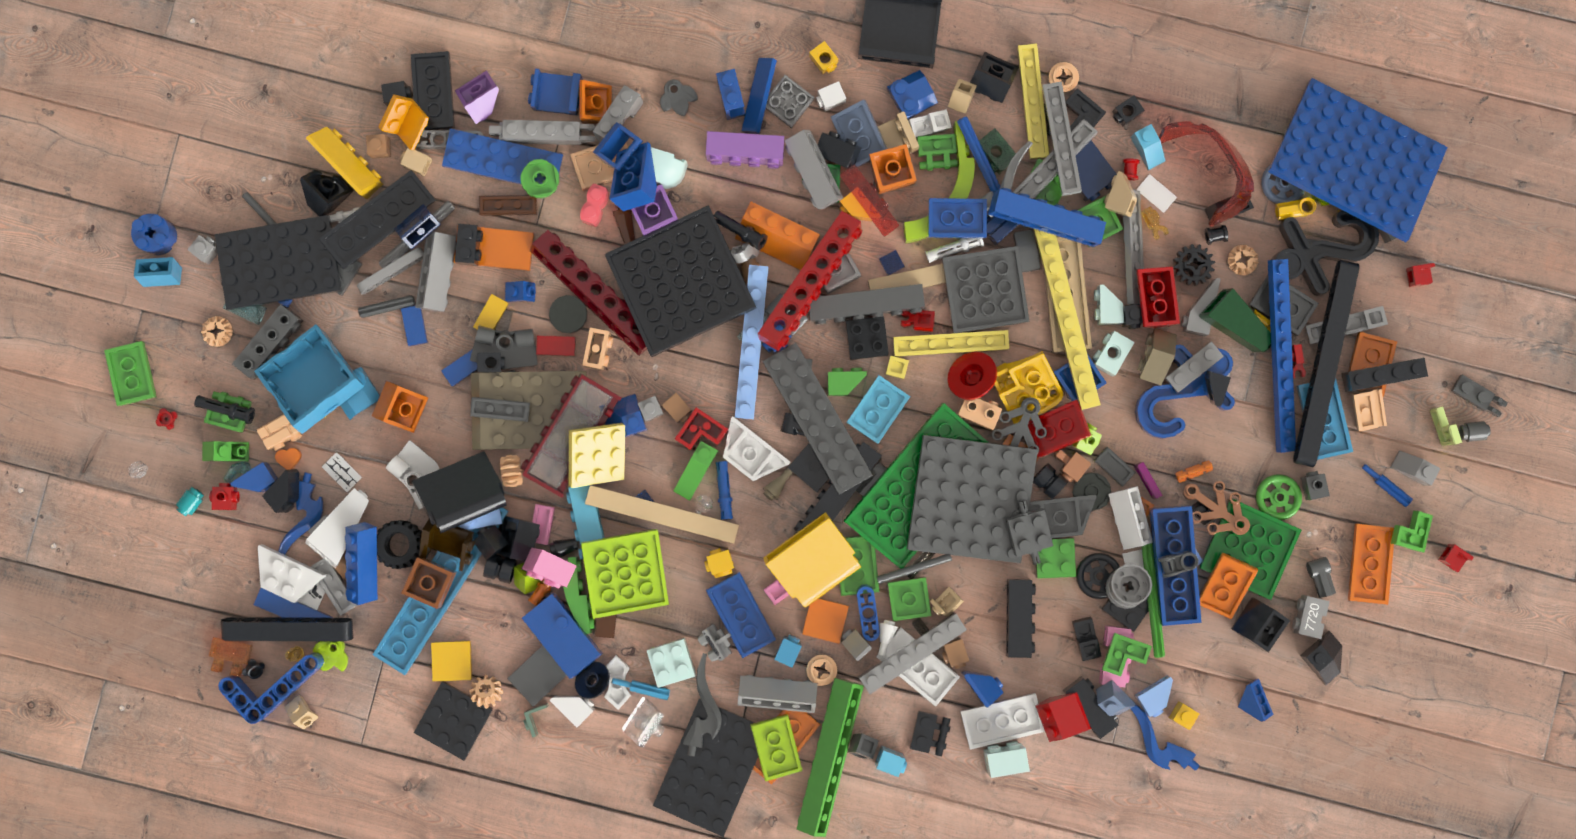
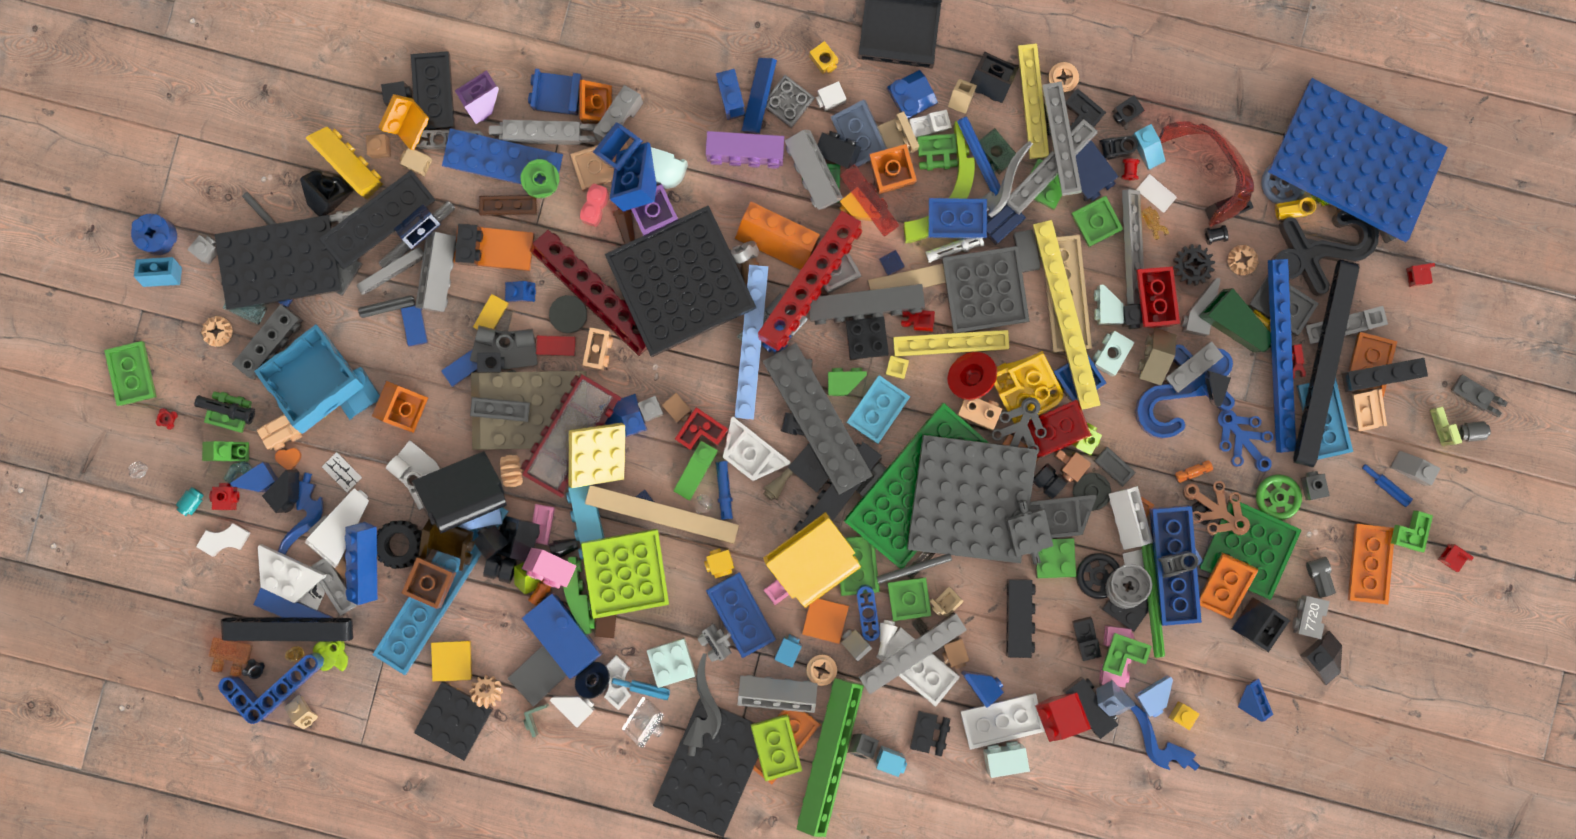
(214, 542): none -> white tile
(679, 100): dark grey plate -> none
(747, 233): black pin -> none
(1046, 217): blue brick -> none
(1114, 148): none -> black piece
(1122, 197): tan slope -> none
(1147, 480): magenta tile -> none
(1242, 438): none -> blue plant

